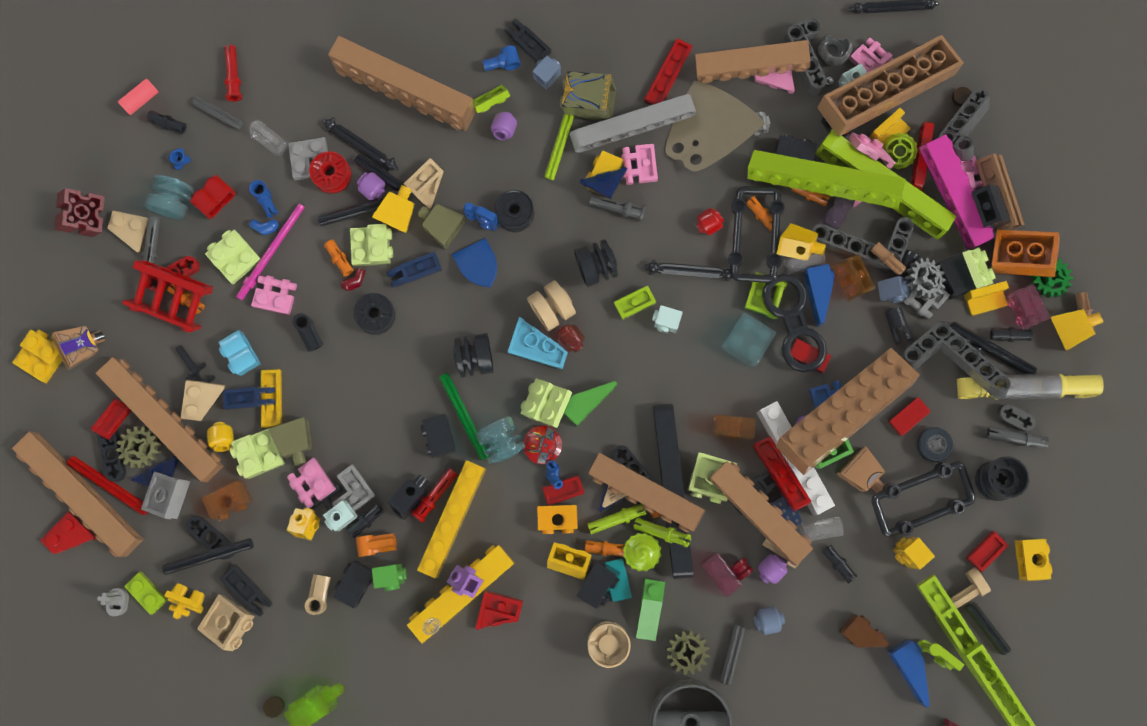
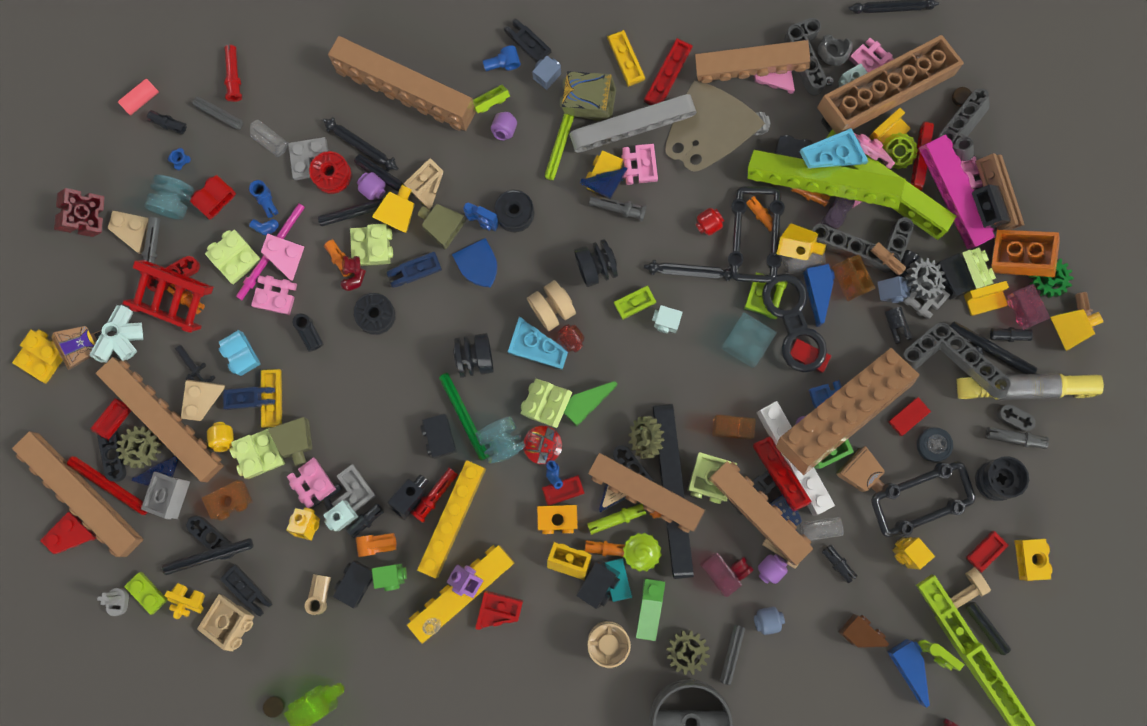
(121, 341): none -> light aqua piece
(283, 254): none -> bright pink wing
(351, 265): none -> dark red wheel
(626, 58): none -> yellow tile
(646, 437): none -> olive gear
(669, 534): lime pin -> none
(836, 150): none -> medium azure wing

